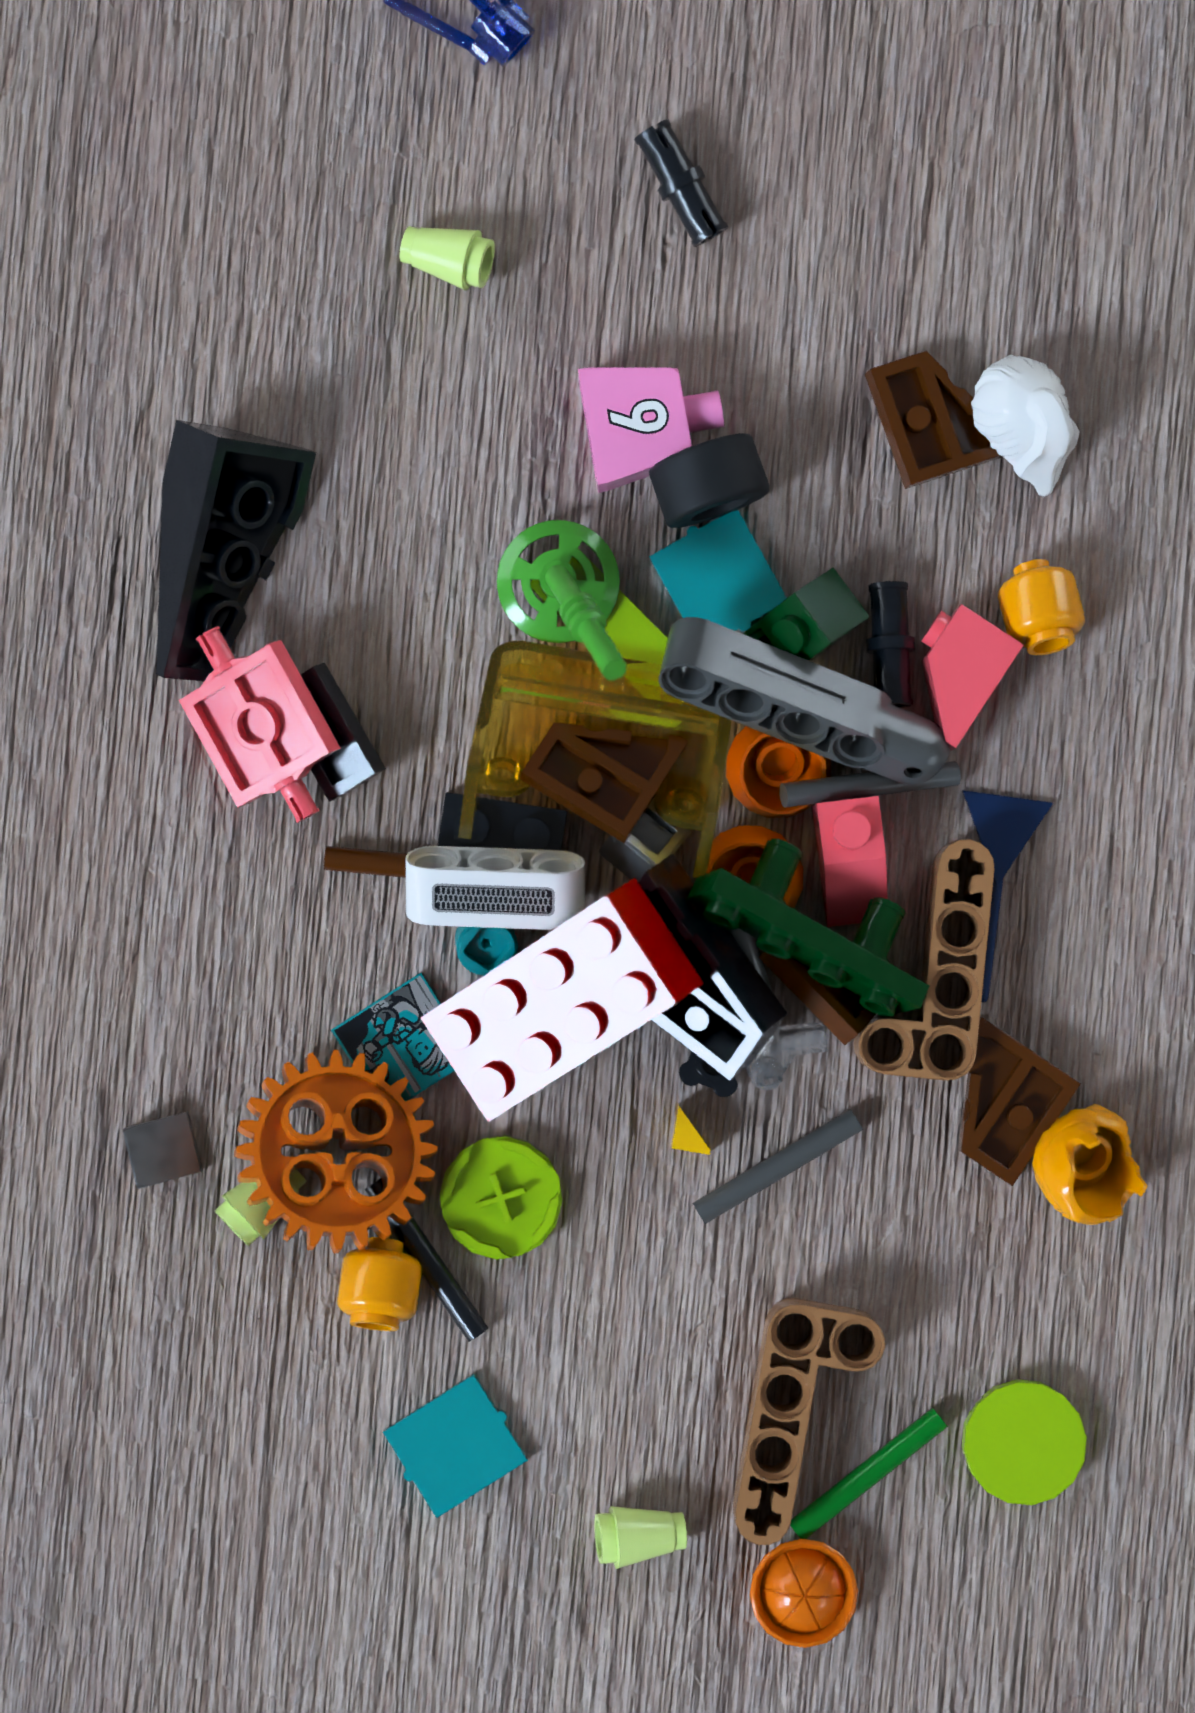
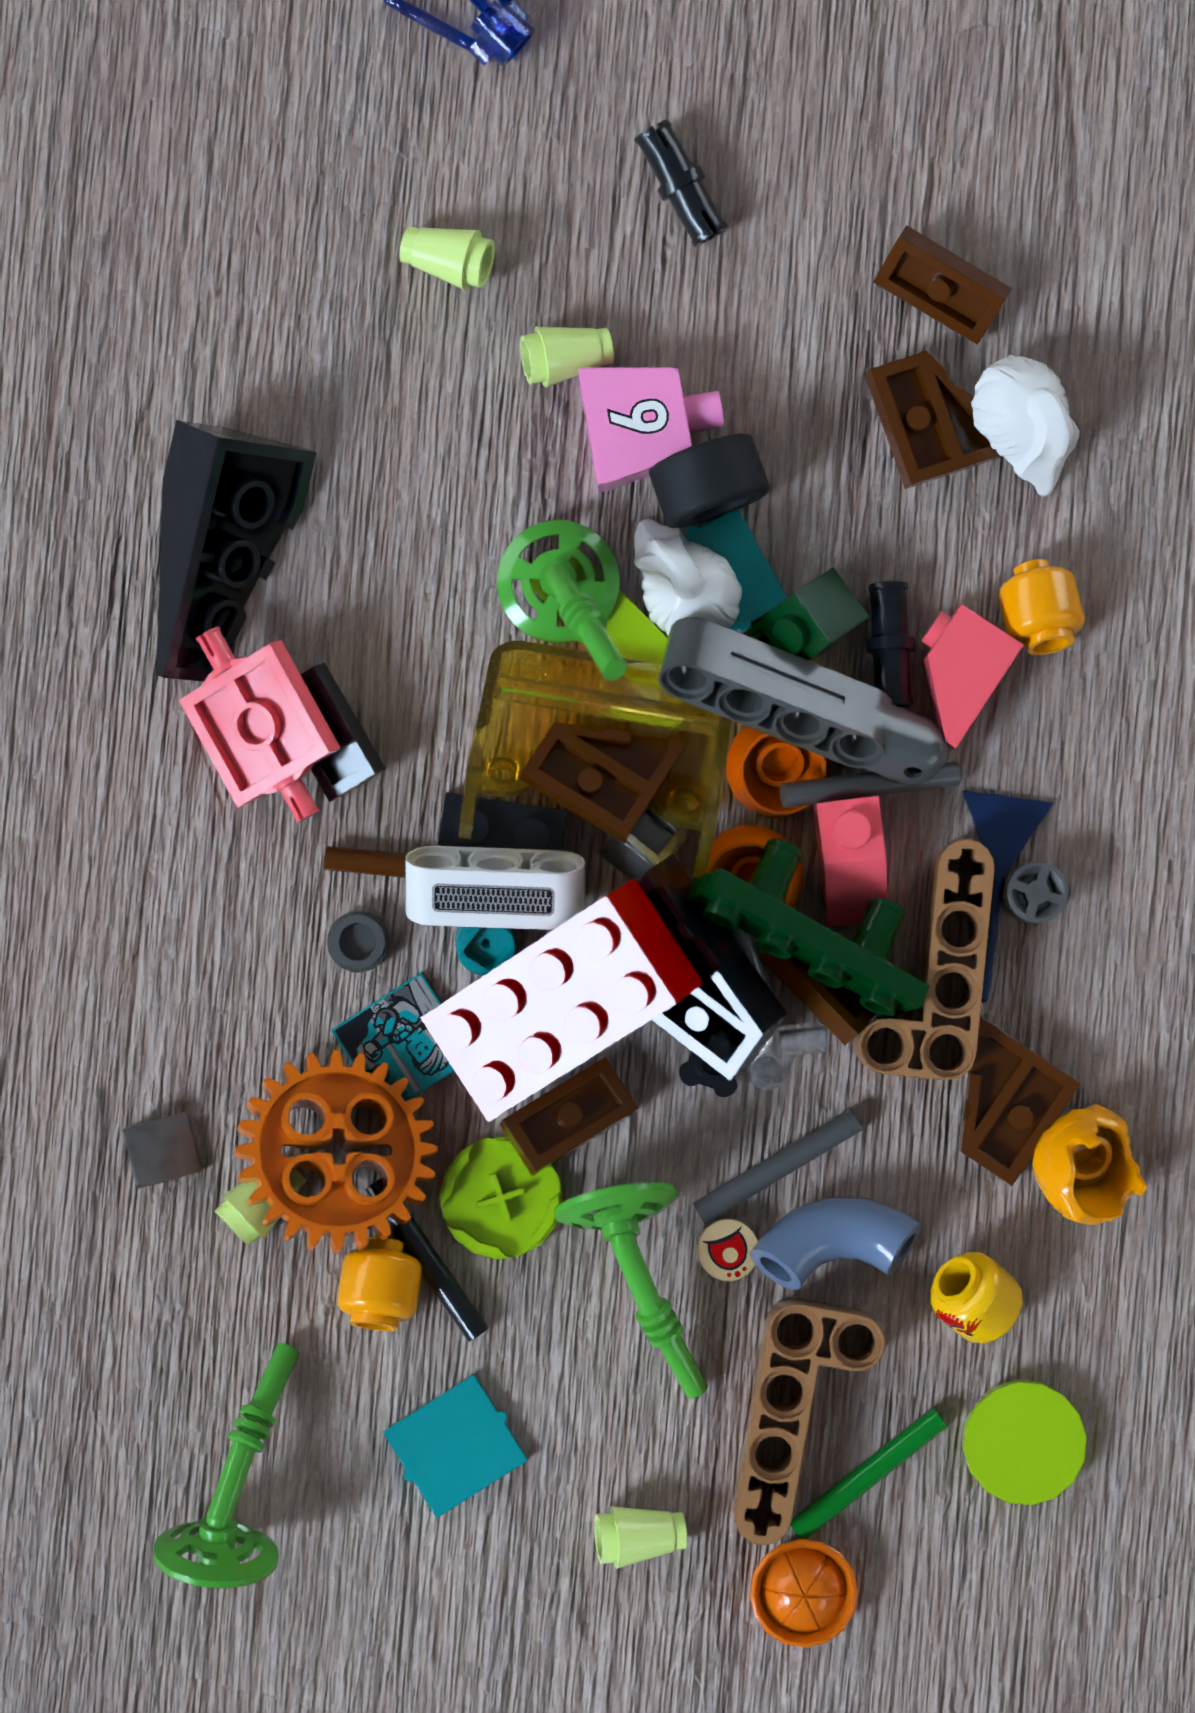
(218, 1529): none -> bright green dish
(358, 941): none -> dark grey tile
(558, 353): none -> yellowish green cone
(568, 1116): none -> reddish brown plate
(618, 1217): none -> bright green dish
(683, 578): none -> white hair
(686, 1136): yellow piece -> none
(726, 1249): none -> tan tile
(833, 1231): none -> sand blue cylinder
(942, 285): none -> reddish brown plate
(976, 1297): none -> yellow head
(1044, 895): none -> flat silver wheel

